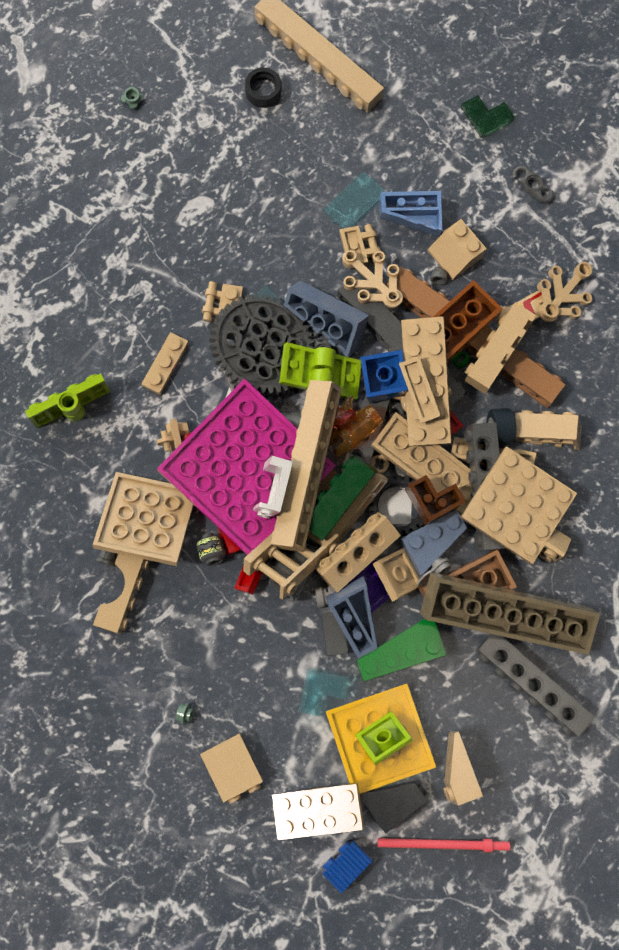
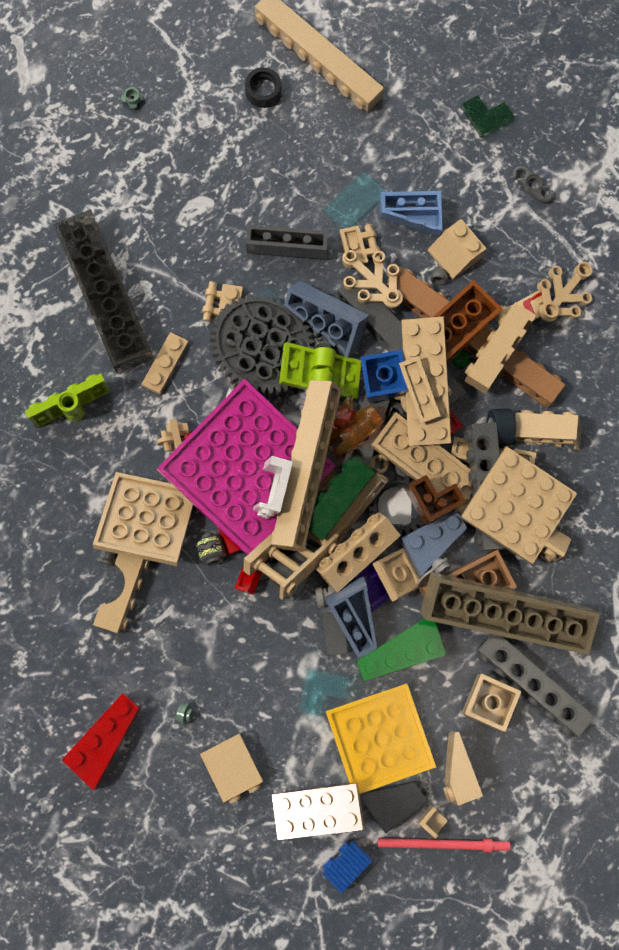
(99, 745): none -> red wedge
(103, 291): none -> clear smoke brick
(286, 241): none -> dark grey brick
(383, 738): lime slope -> none
(432, 821): none -> tan panel
(491, 702): none -> tan brick

